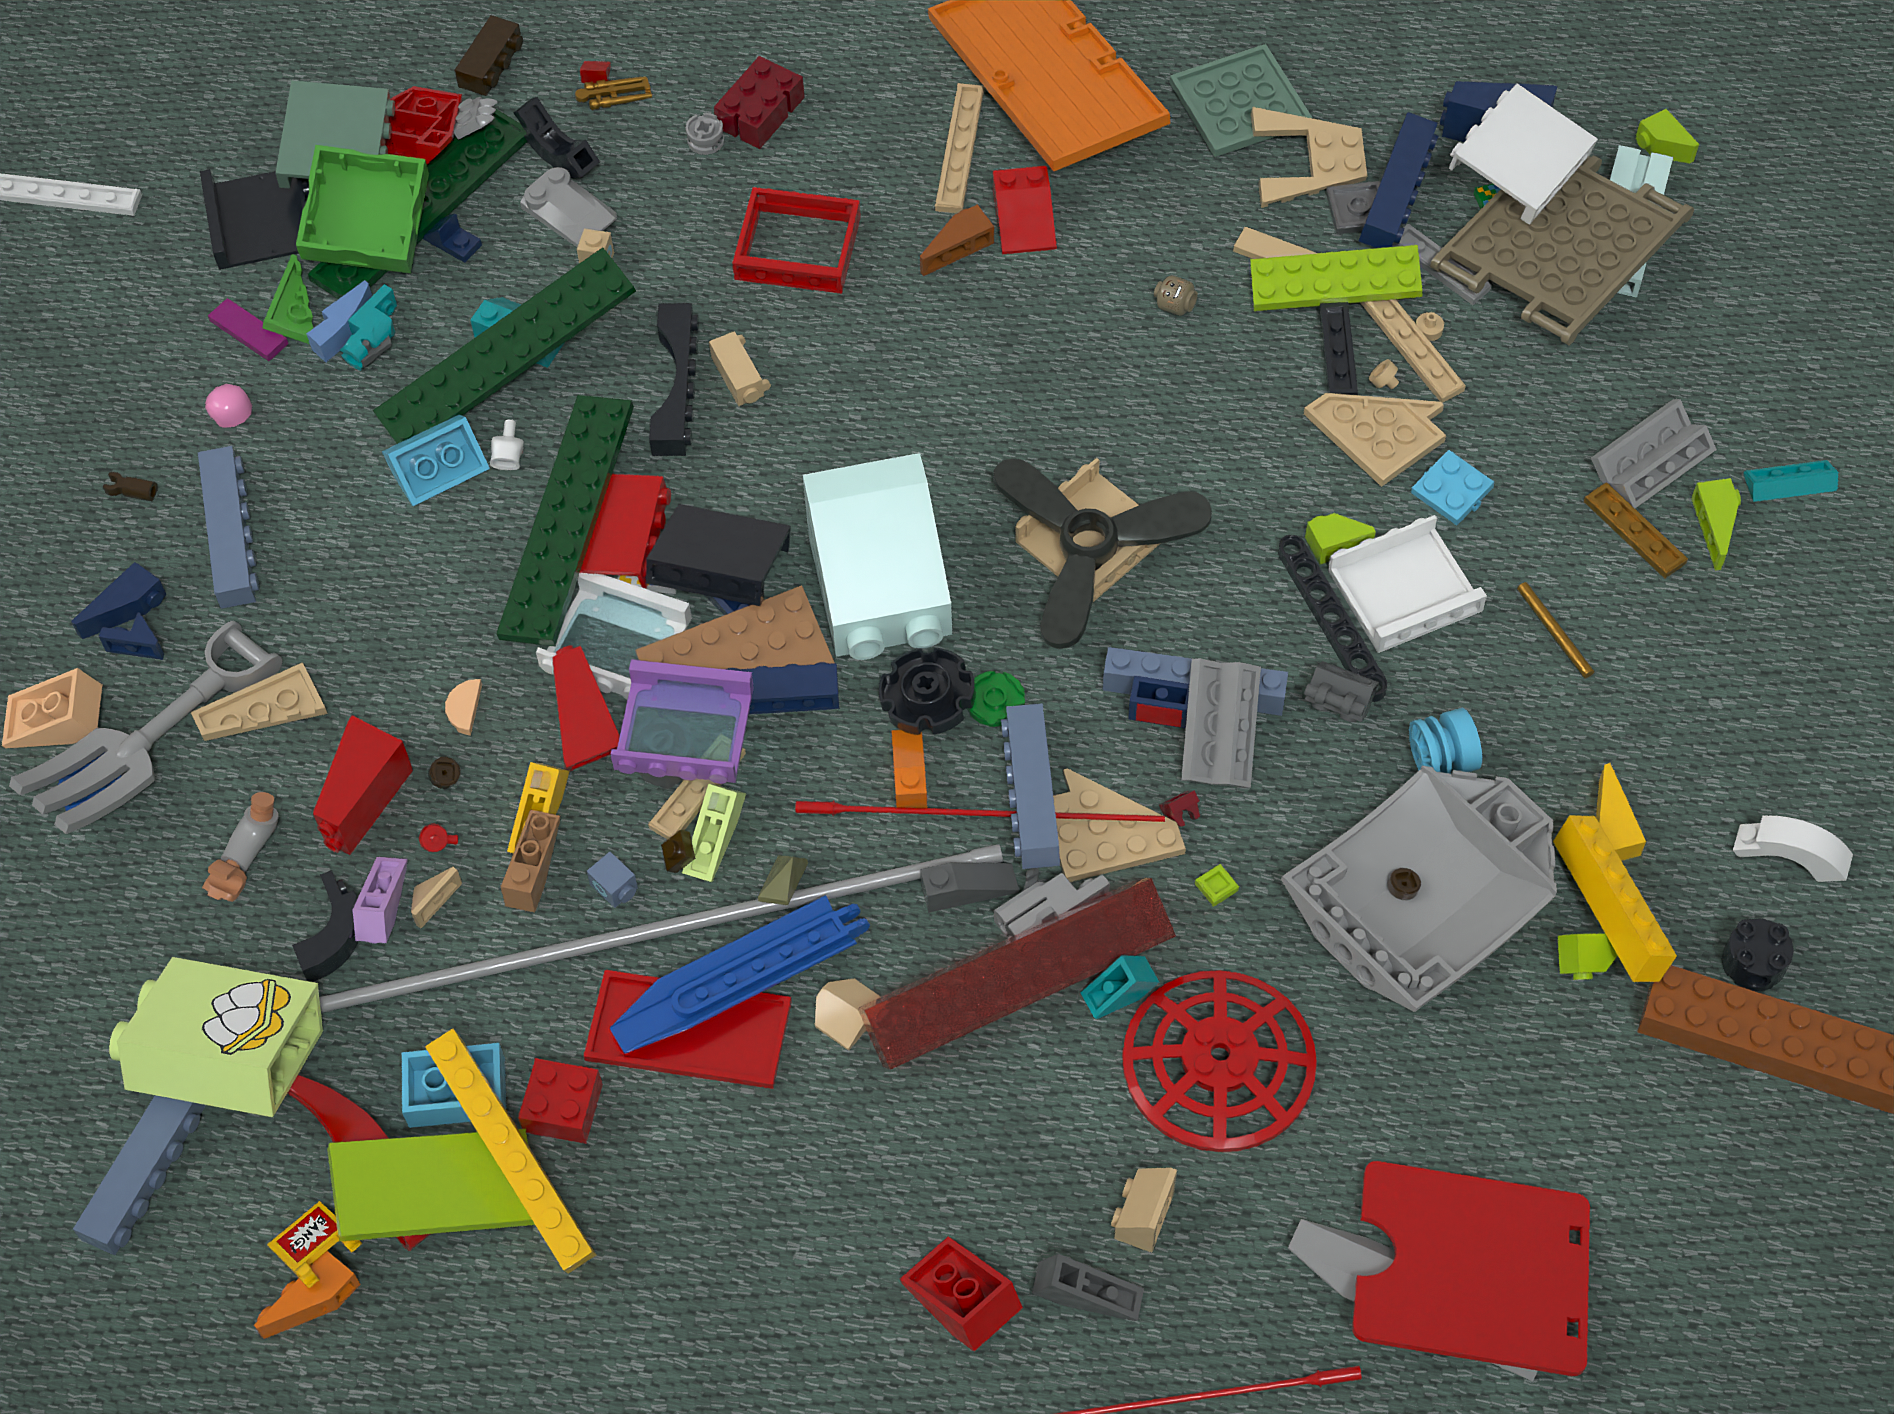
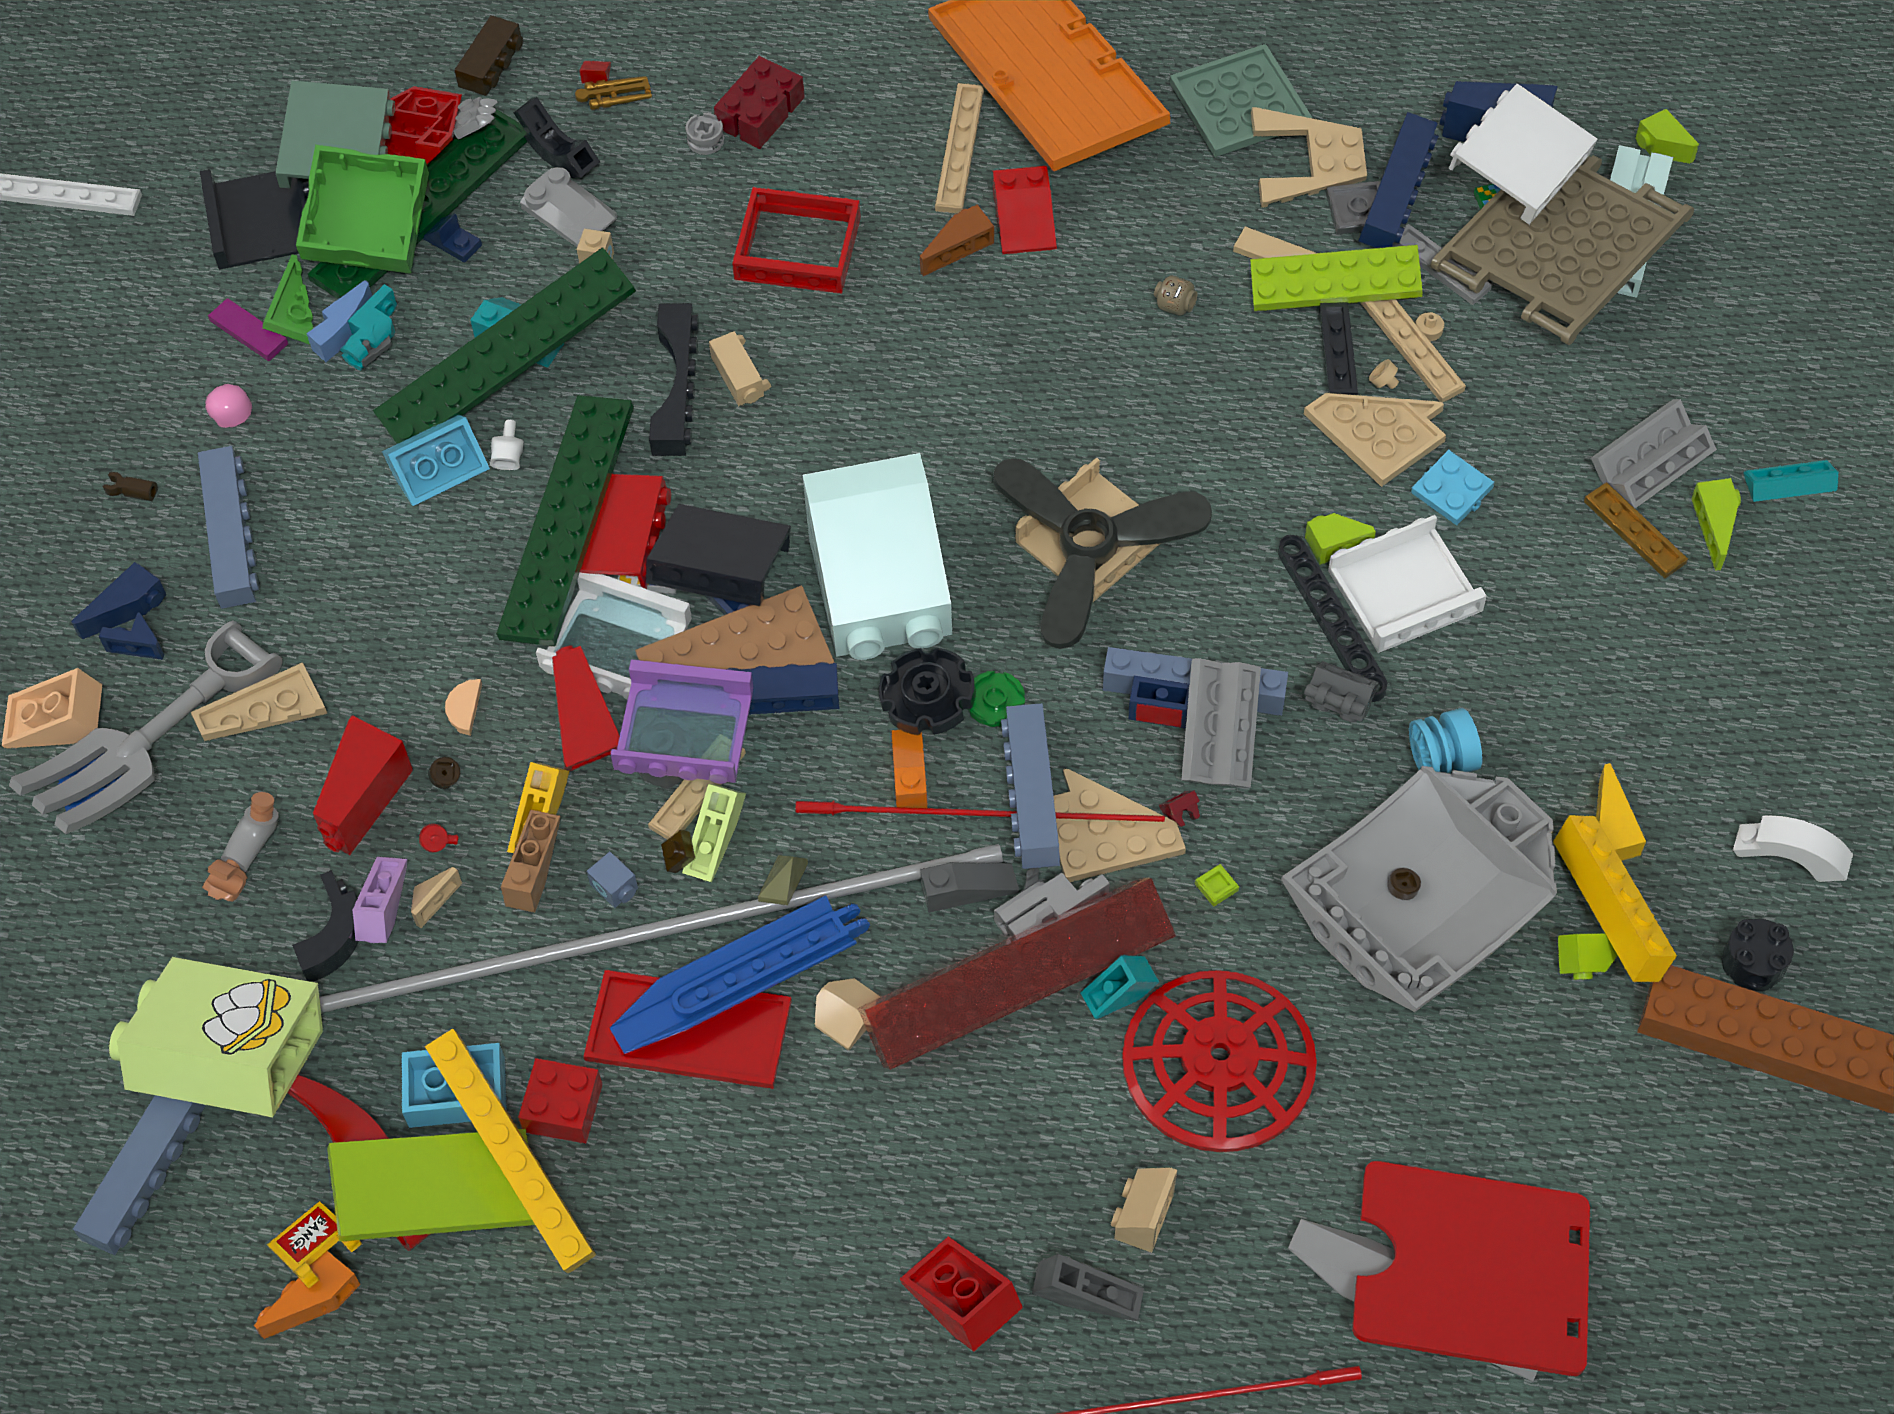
(1555, 630): pearl gold bar -> none

